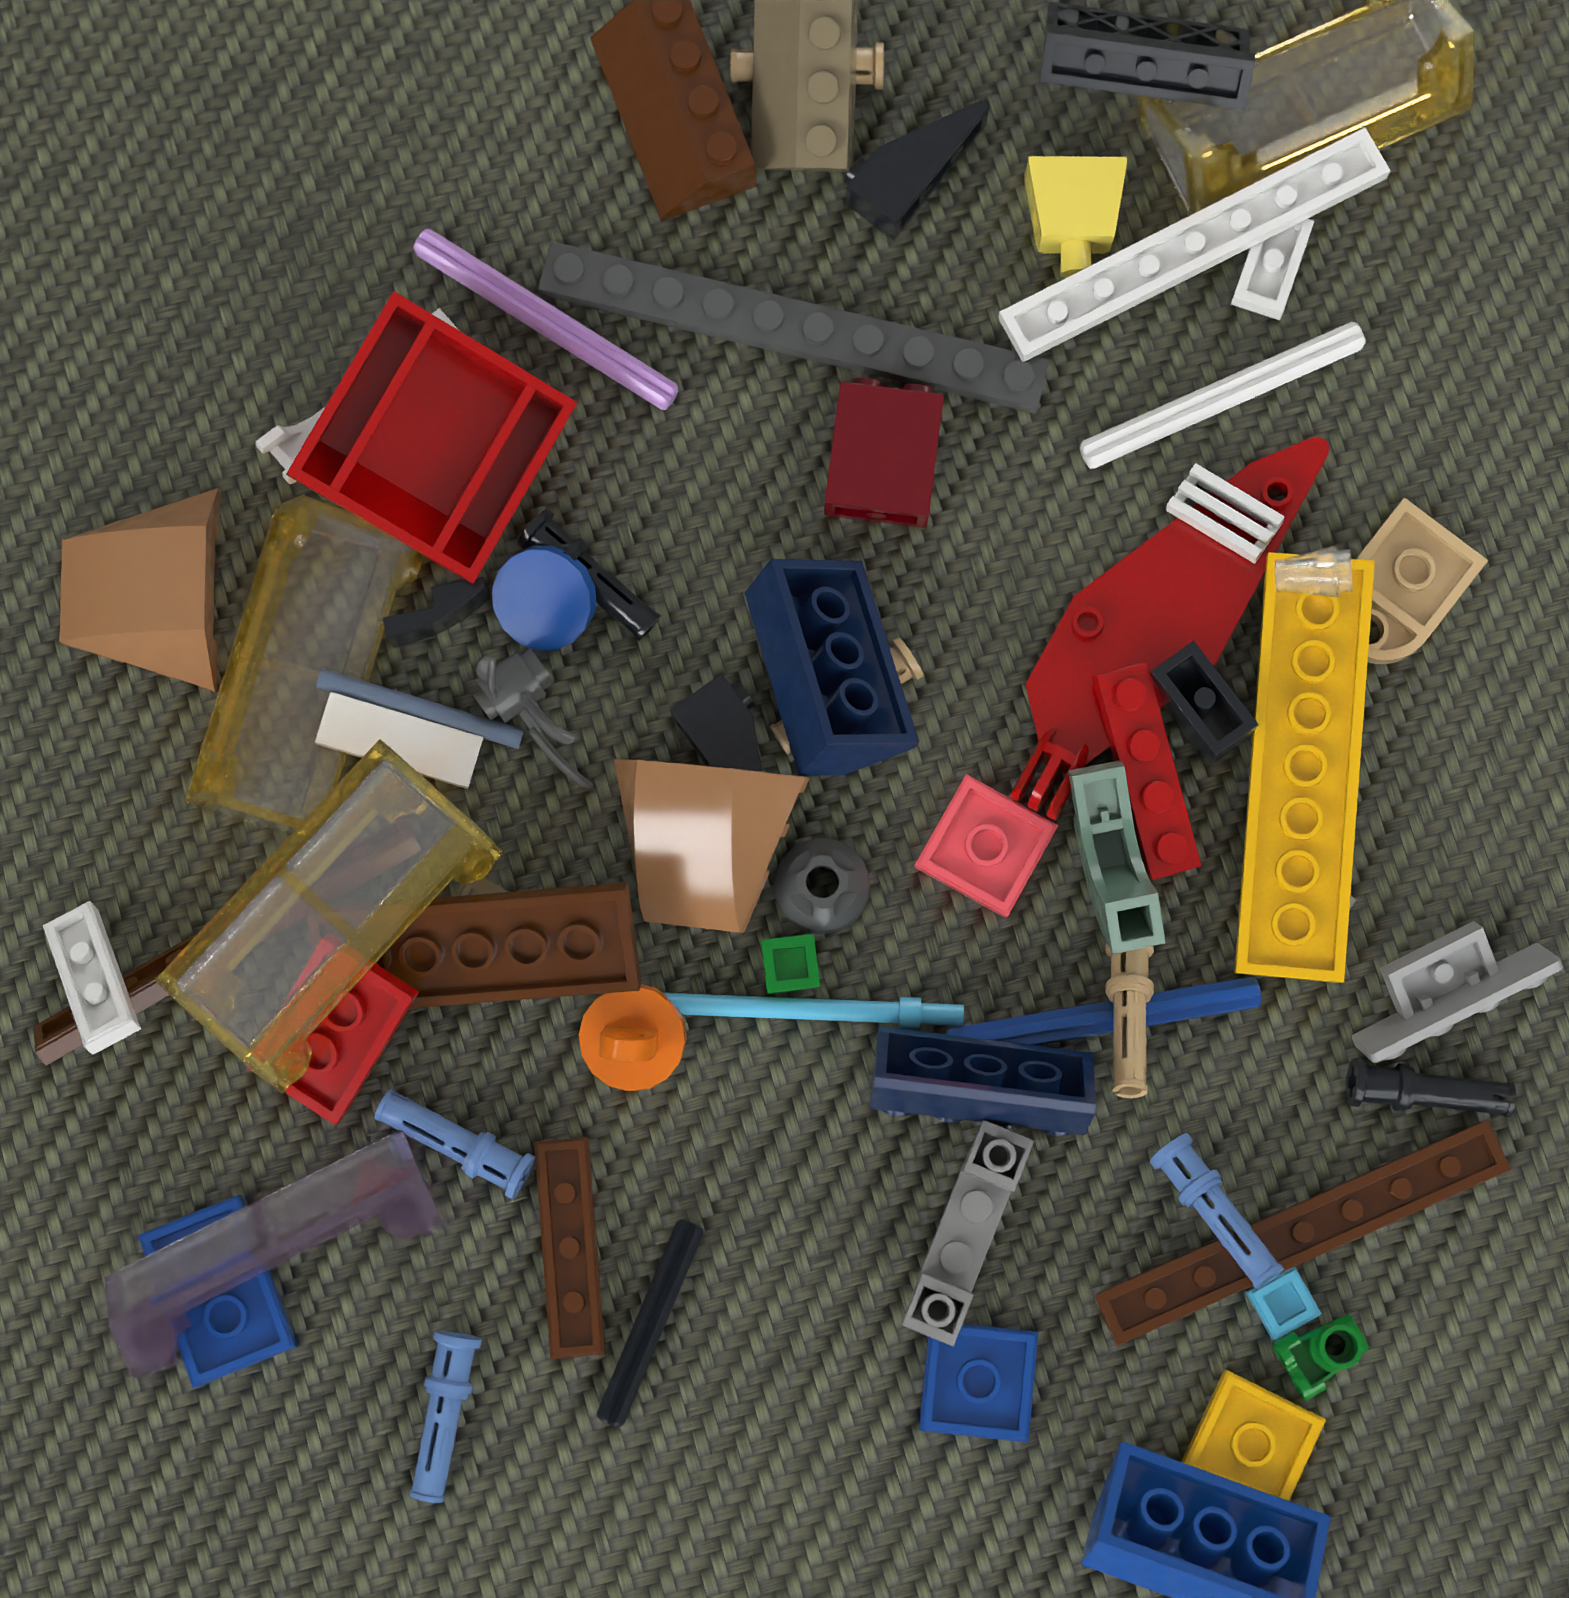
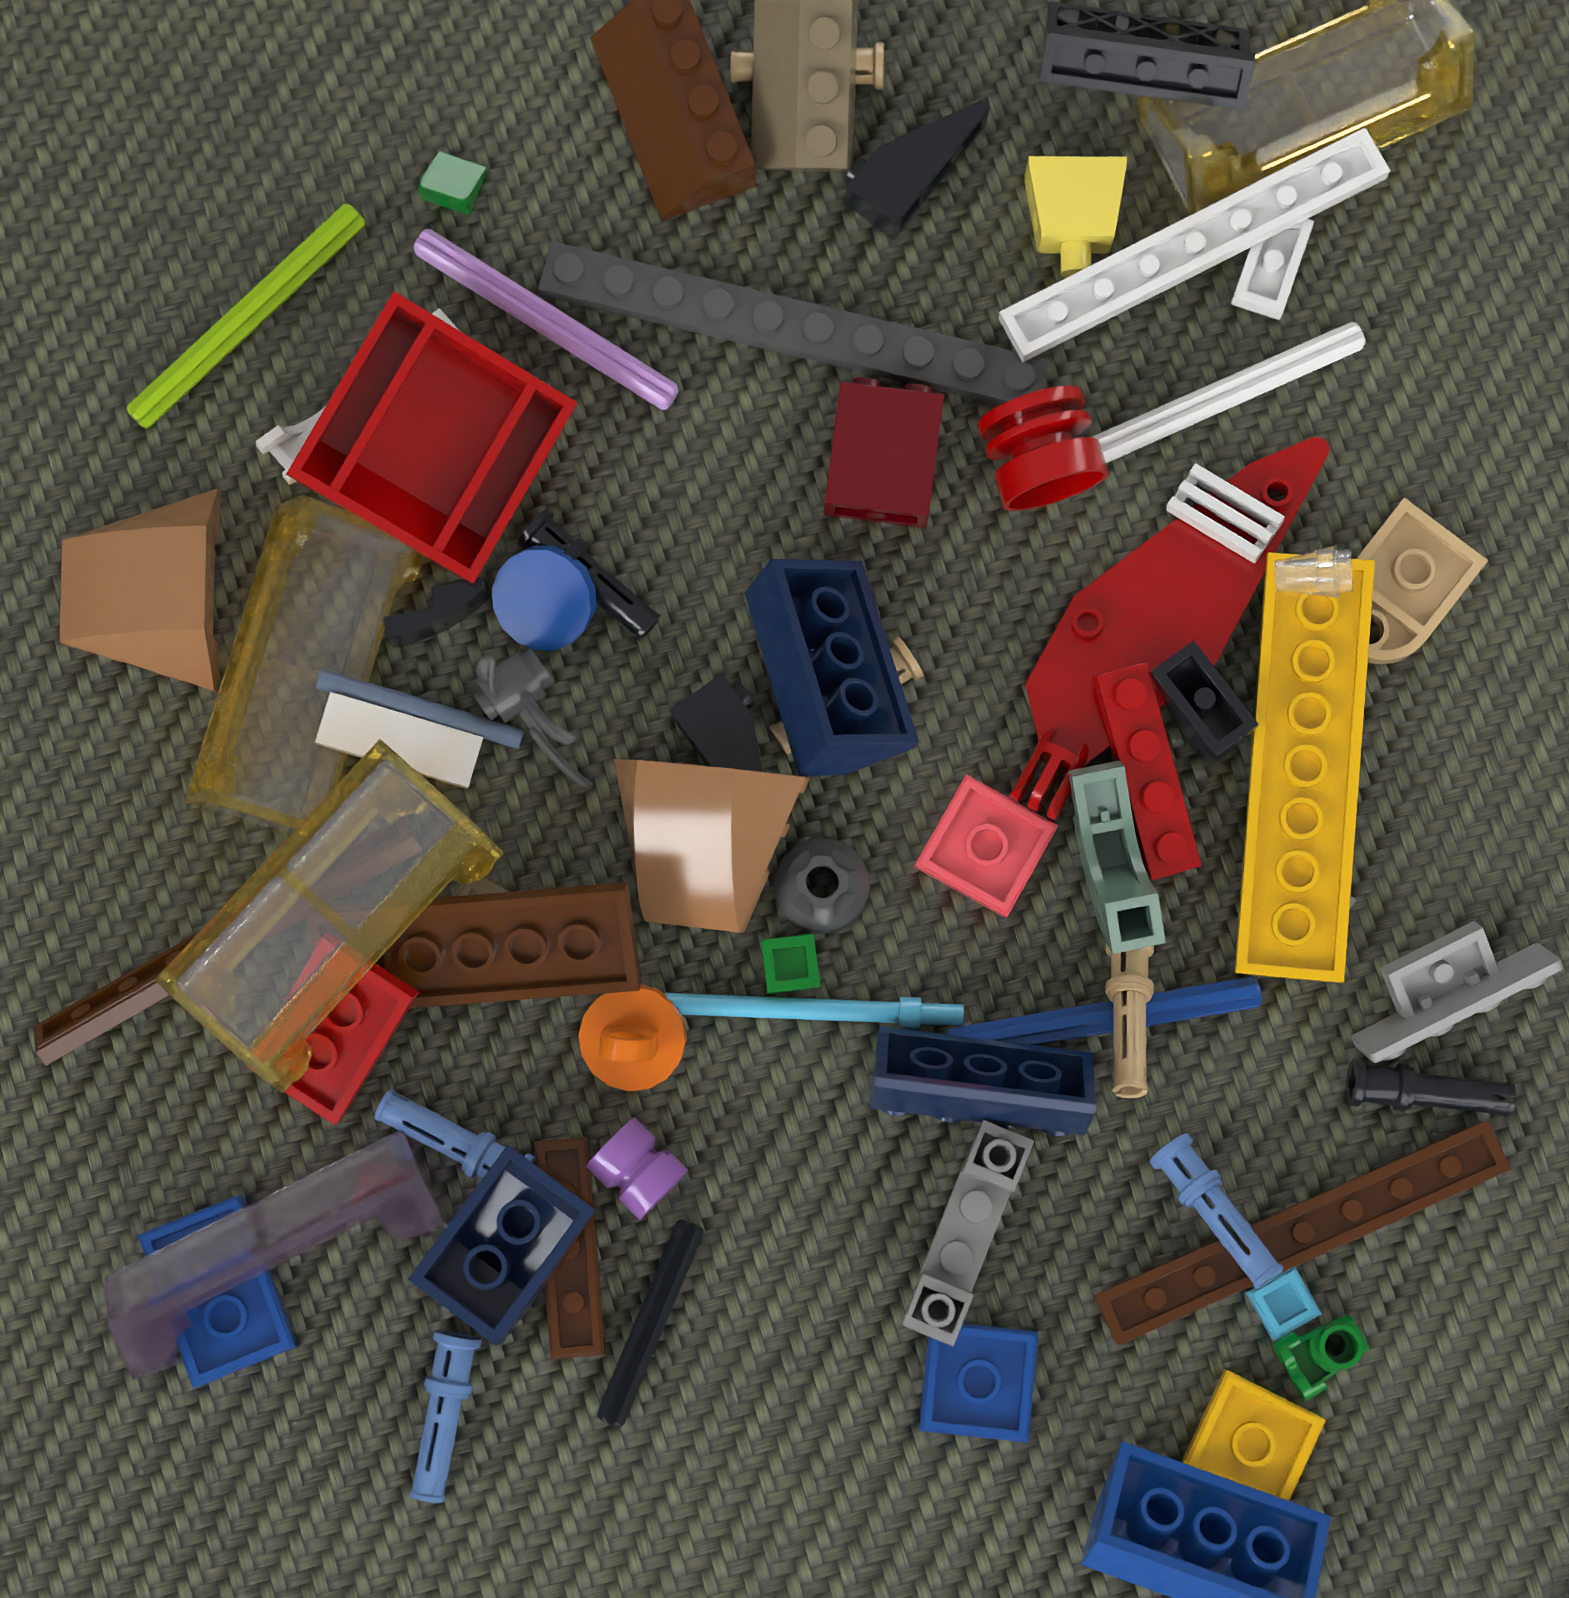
(91, 978): white tile -> none
(246, 316): none -> lime axle
(452, 183): none -> slope
(502, 1246): none -> dark blue slope
(637, 1168): none -> medium lavender wheel
(1040, 442): none -> red wheel

